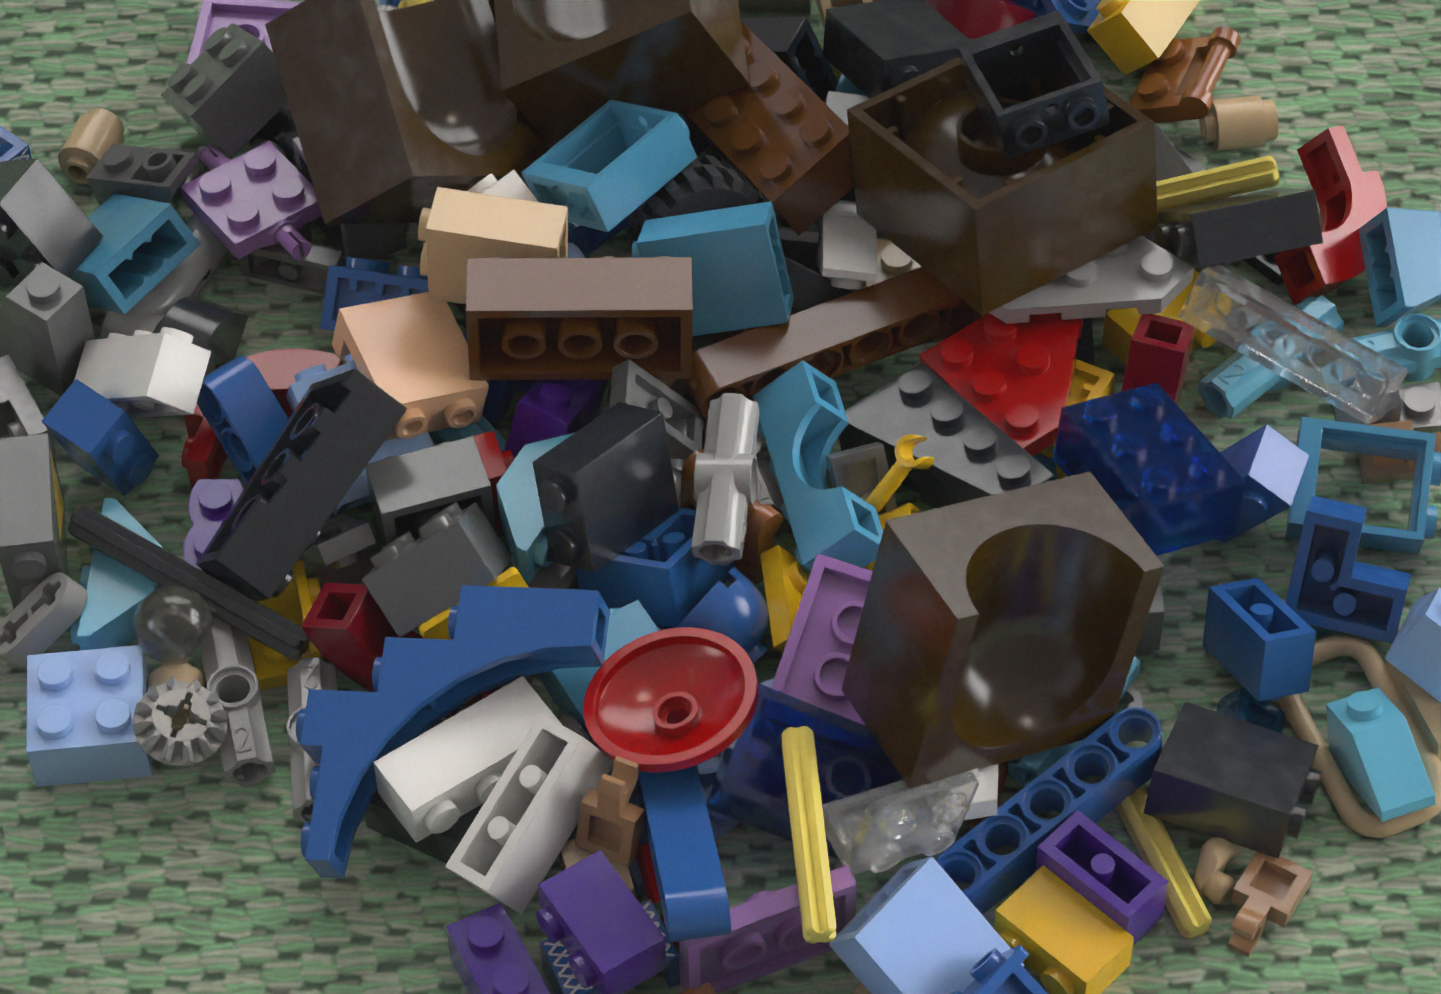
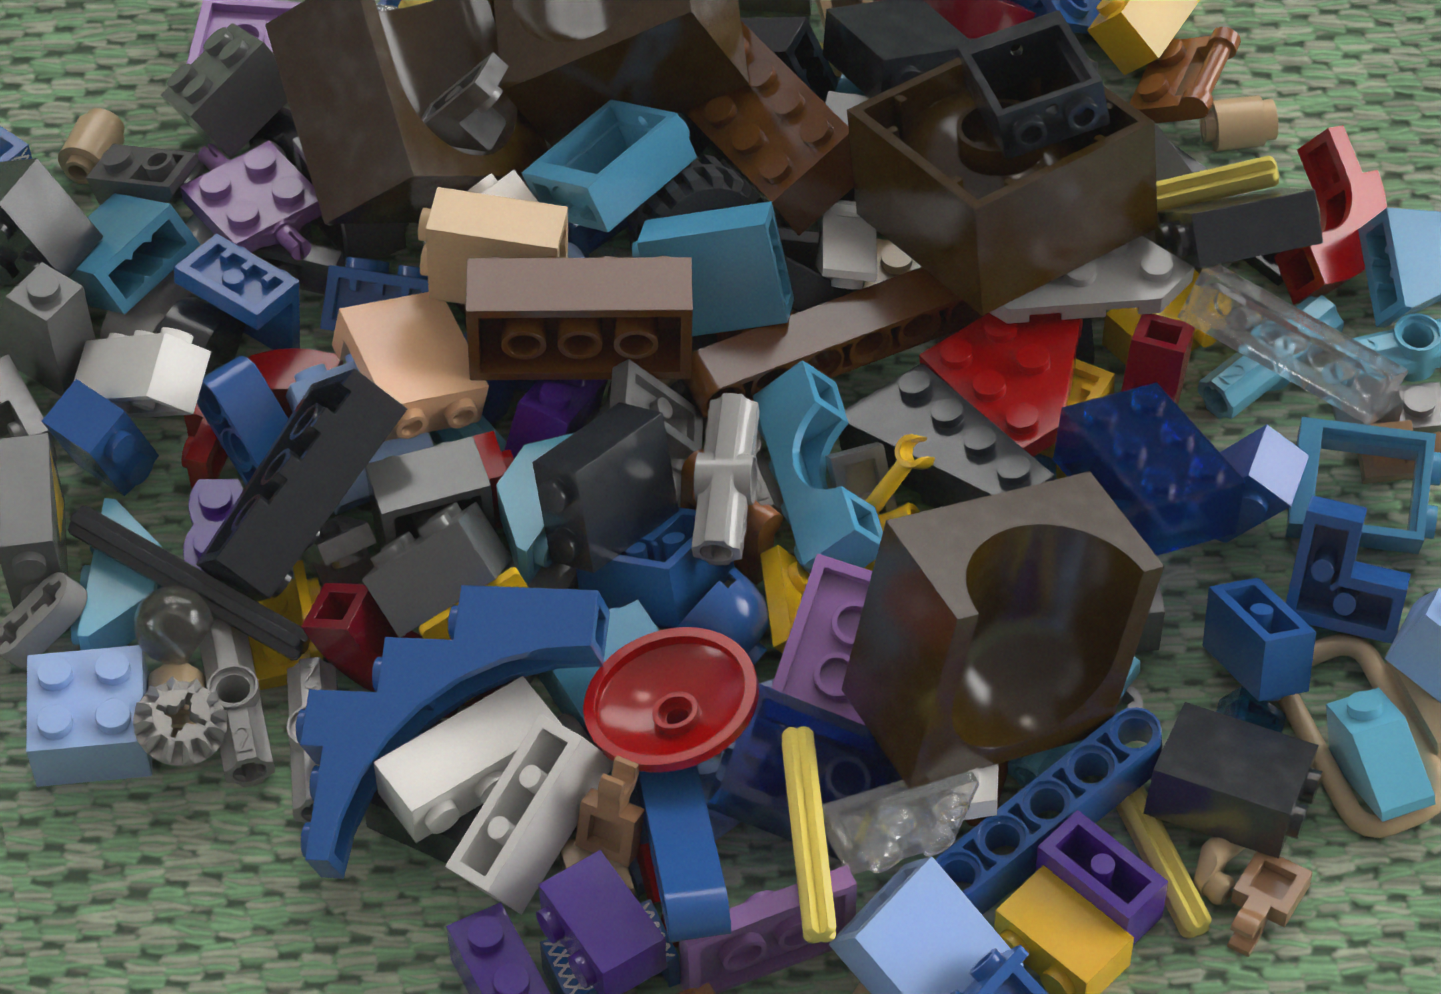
(246, 289): none -> blue bracket
(465, 111): none -> flat silver slope

